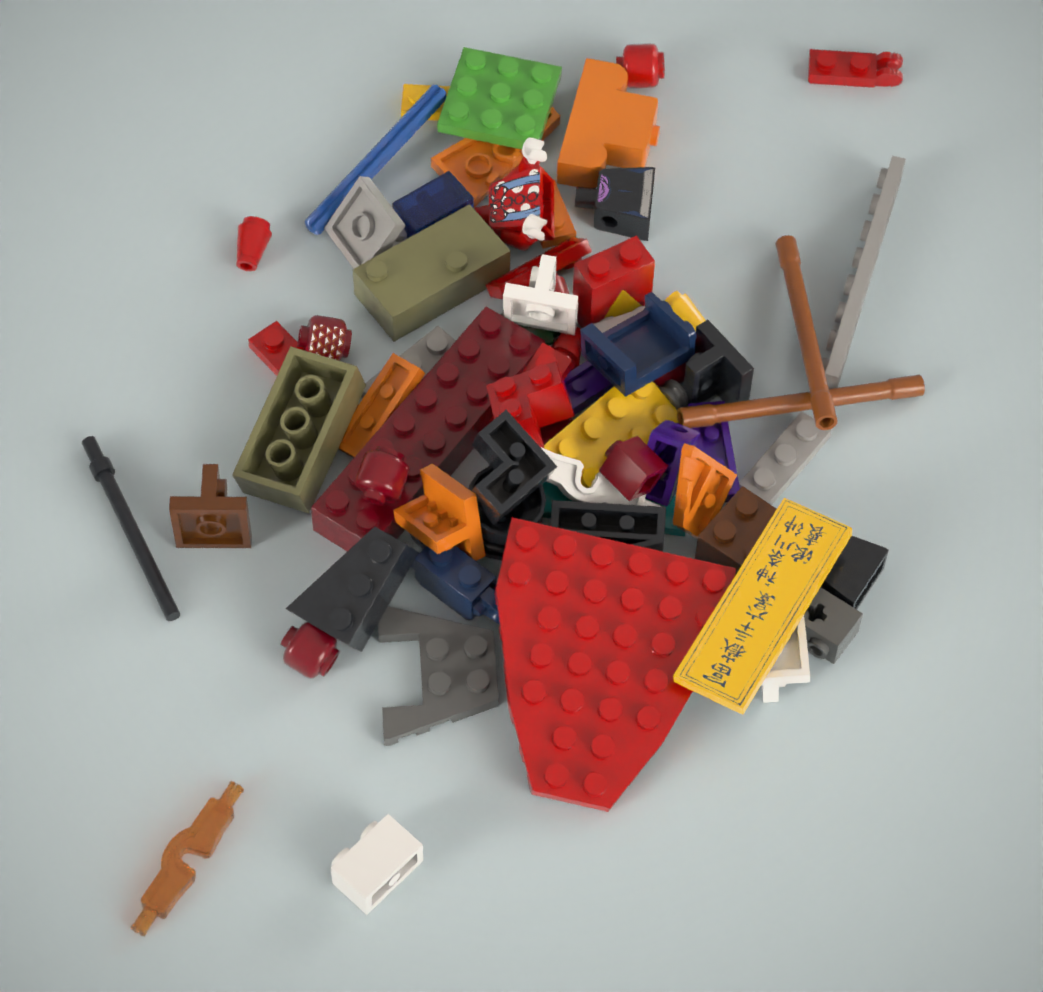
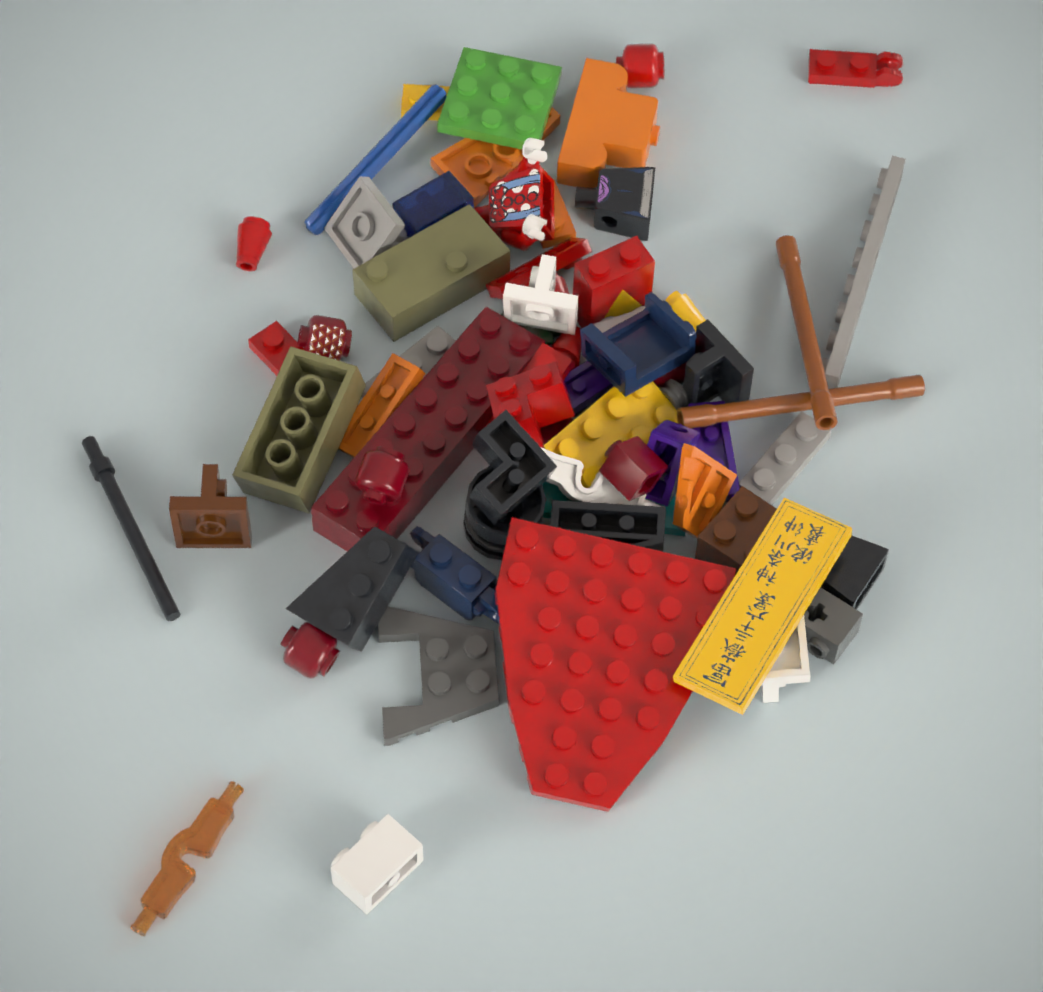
(443, 515): orange bracket -> none

